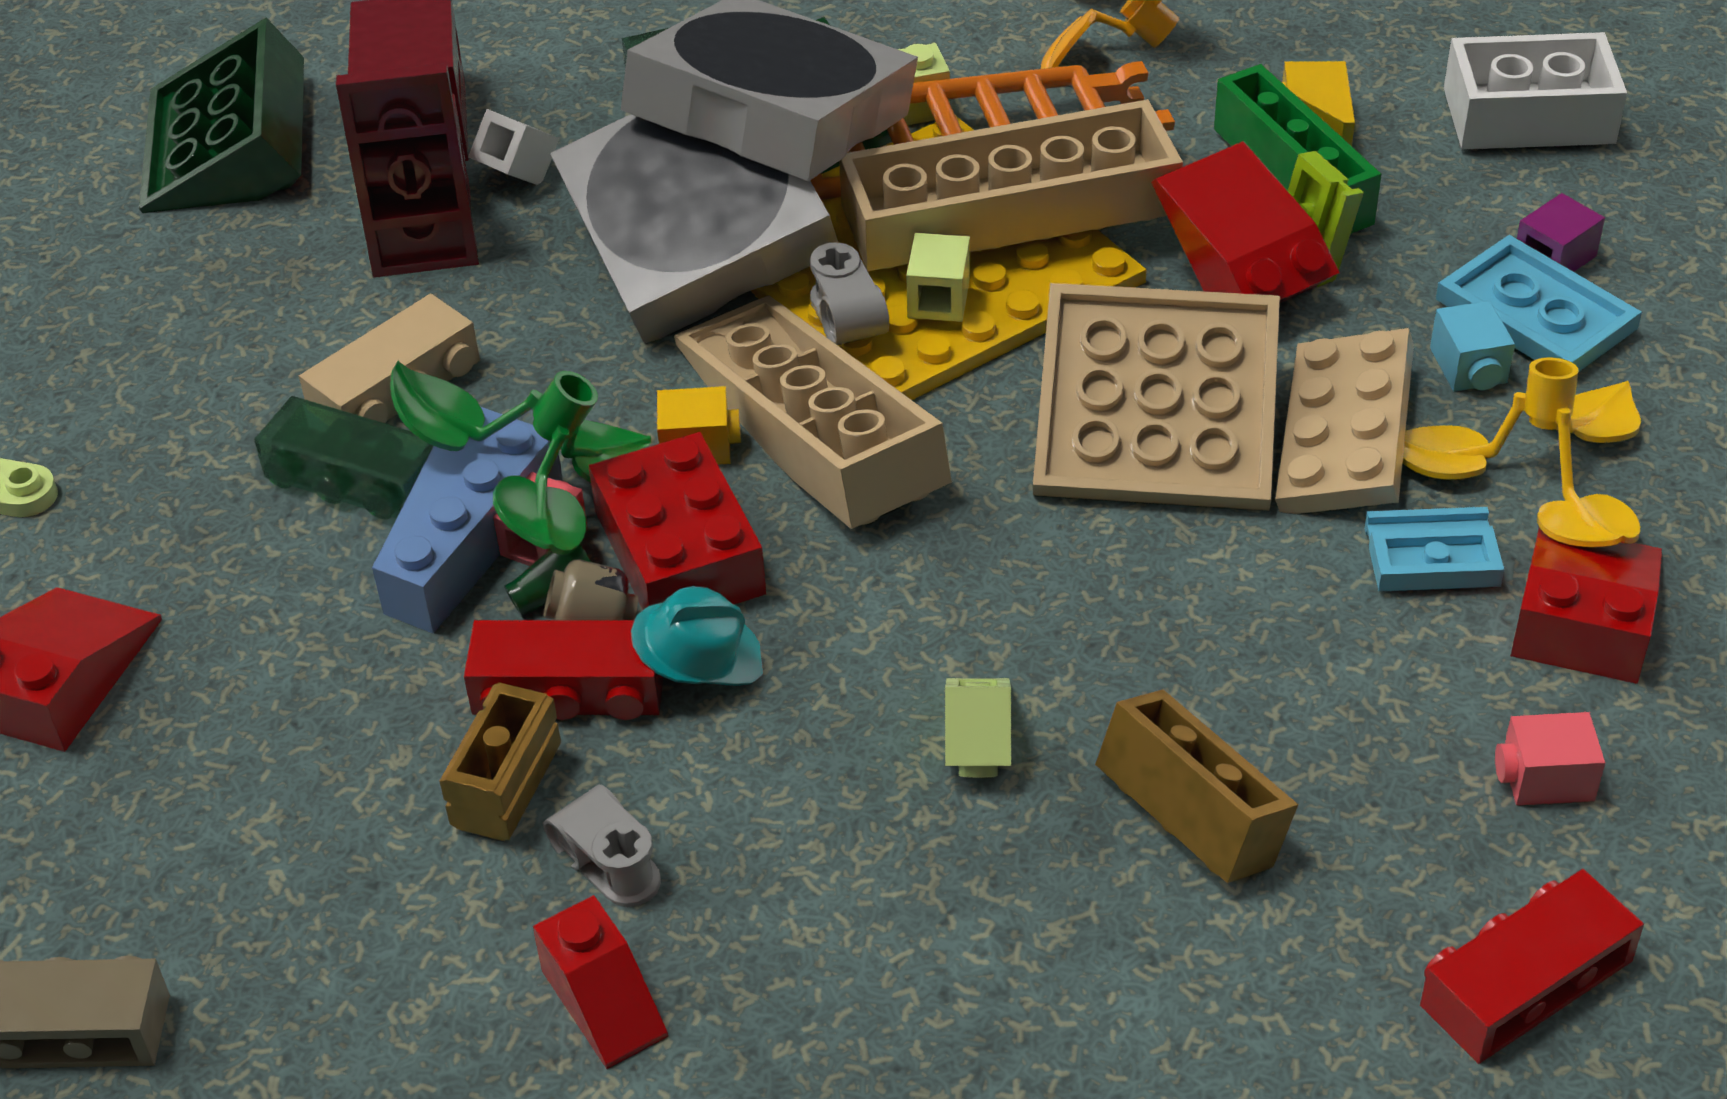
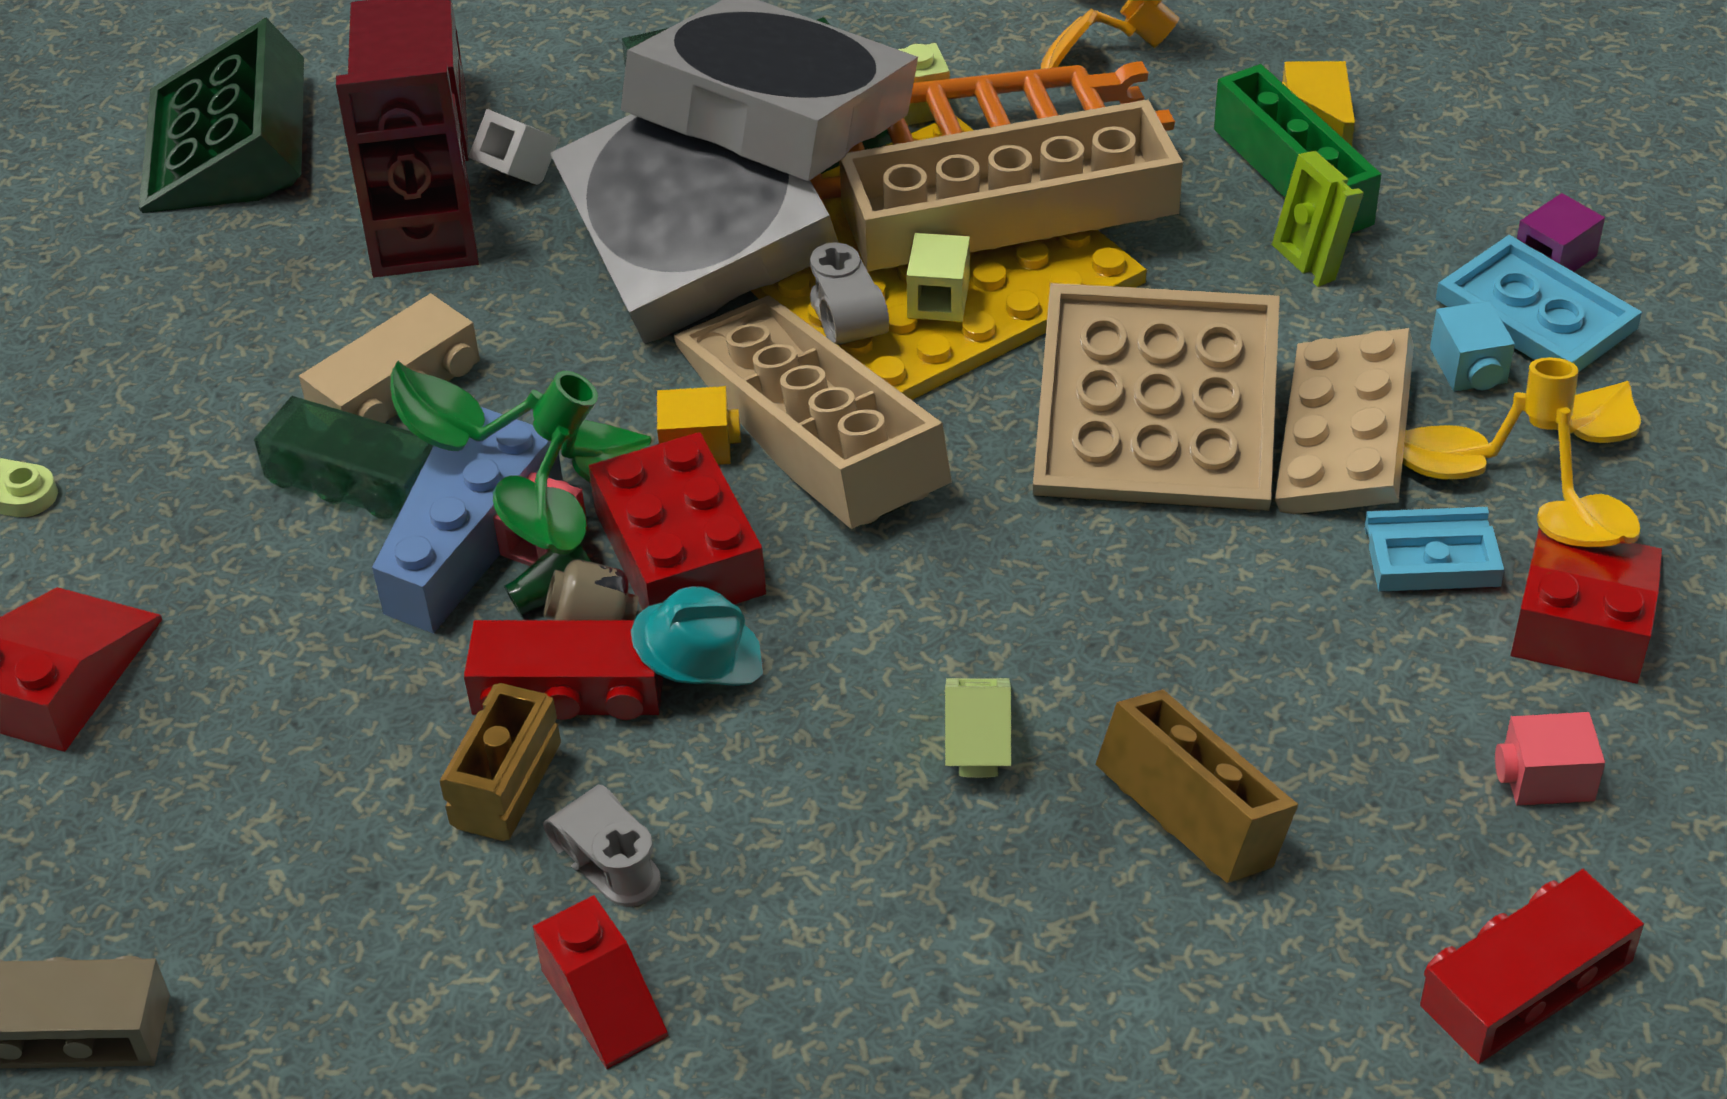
(1243, 227): red slope -> none
(1534, 90): white brick -> none

